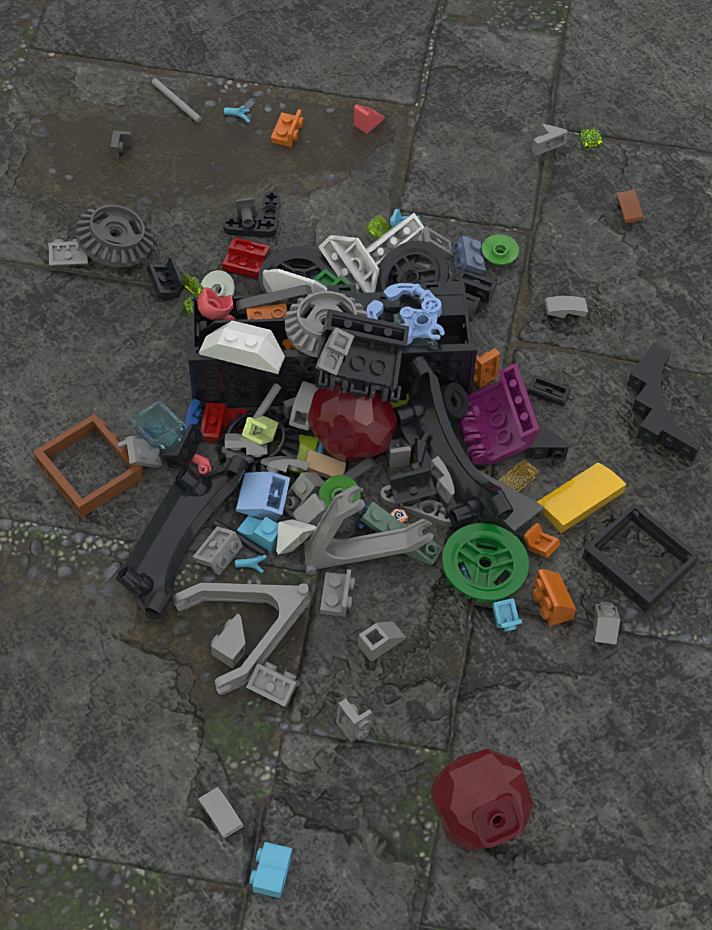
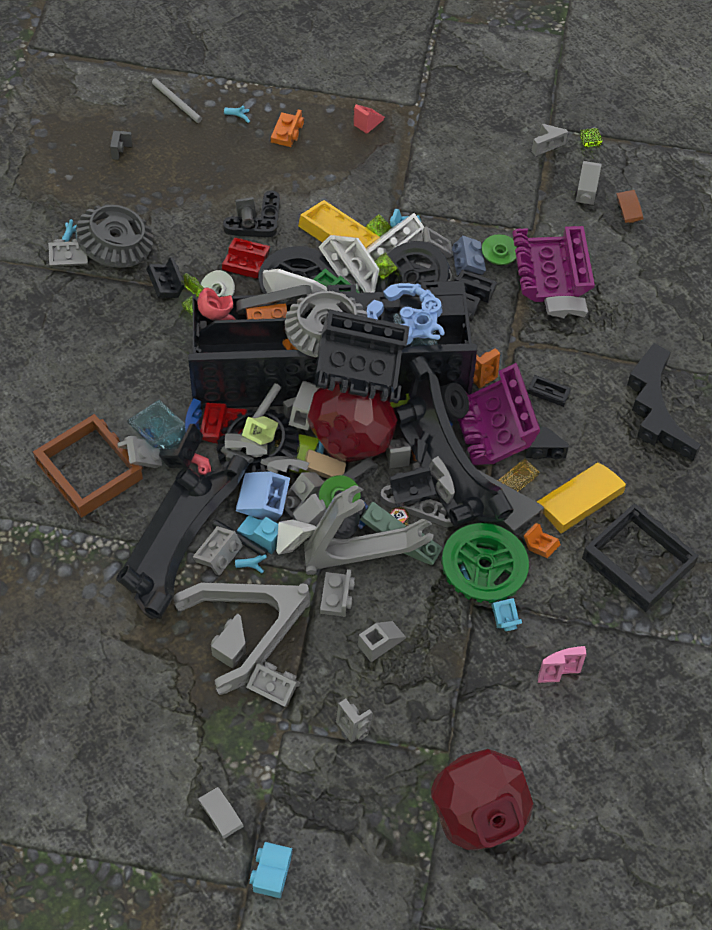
(70, 229): none -> medium azure bar
(244, 346): white wedge -> none
(327, 220): none -> yellow slope
(334, 351): light grey slope -> none
(385, 265): none -> clear neon green tile
(553, 264): none -> magenta slope
(553, 597): orange slope -> none
(560, 663): none -> bright pink slope
(588, 182): none -> light grey slope
(606, 623): light grey slope -> none

